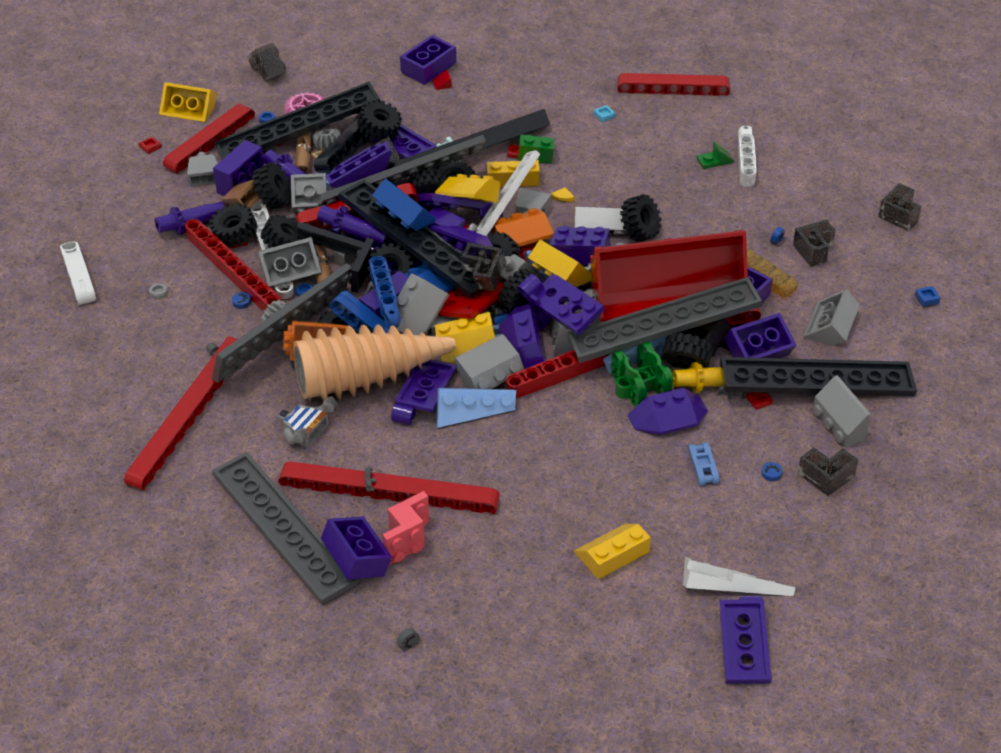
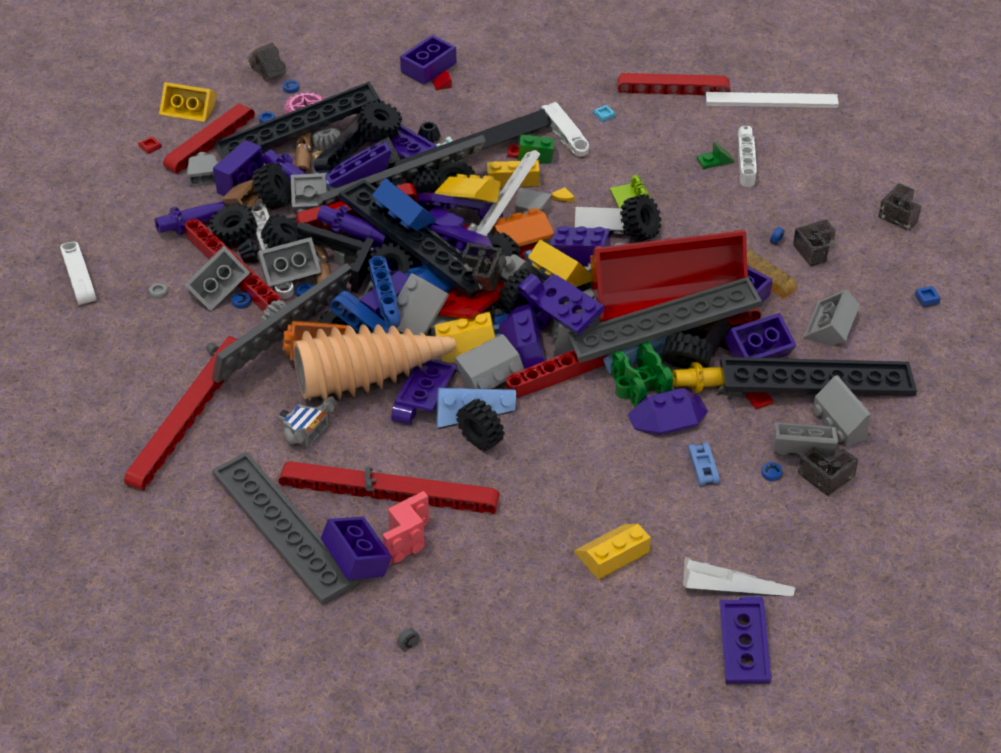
(217, 278): none -> light grey slope
(248, 251): none -> black piece
(290, 86): none -> blue tile
(429, 131): none -> black piece
(480, 424): none -> black tyre
(566, 130): none -> white piece
(627, 191): none -> lime hinge
(771, 100): none -> white tile
(802, 438): none -> light grey slope

